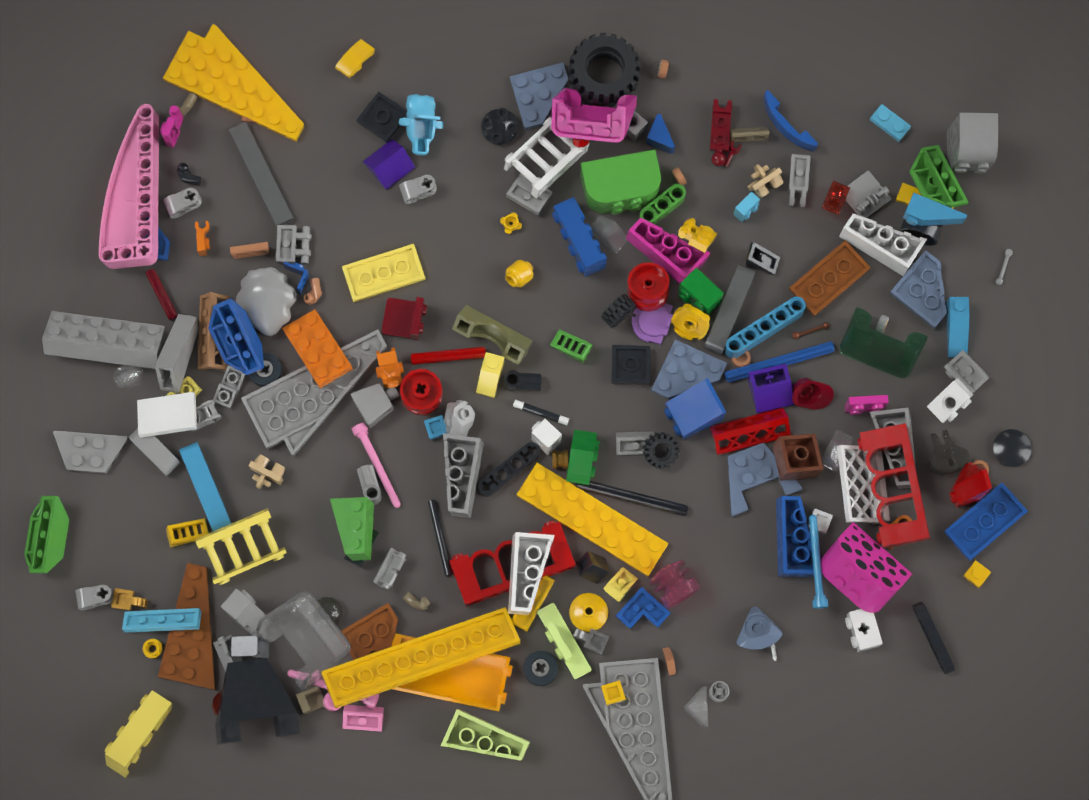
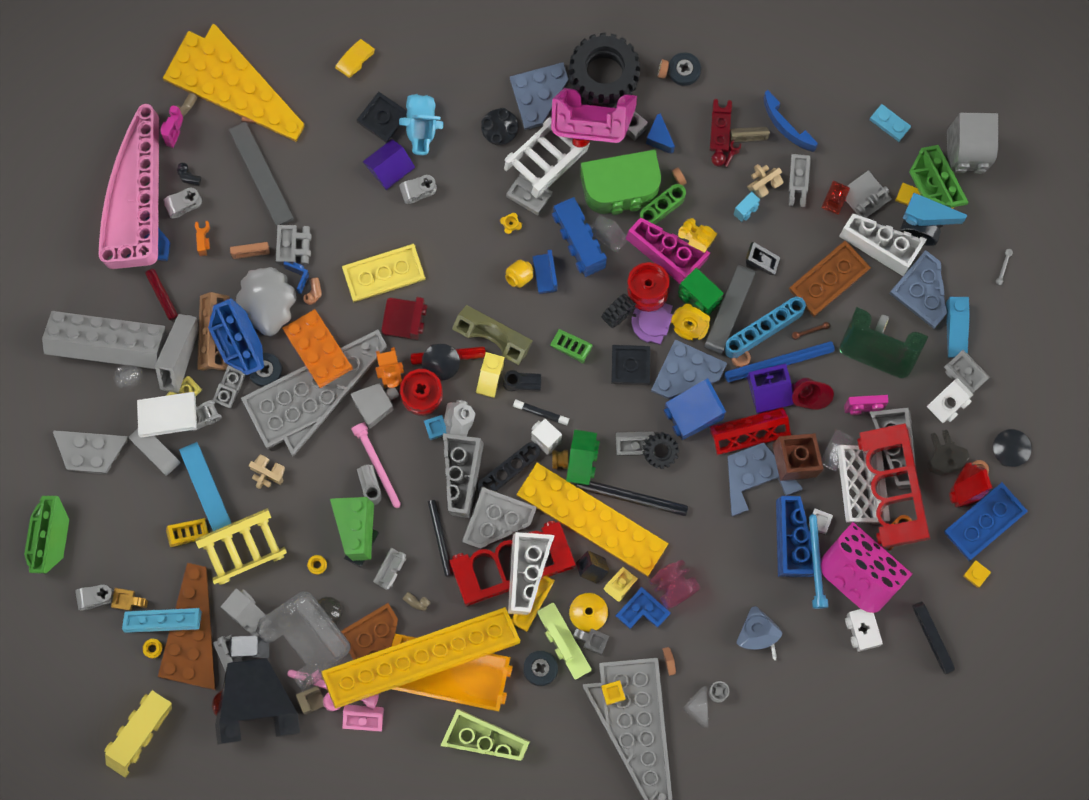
(317, 558): none -> yellow plate
(441, 360): none -> black dish
(496, 518): none -> light grey plate
(545, 273): none -> blue panel
(688, 77): none -> black bush

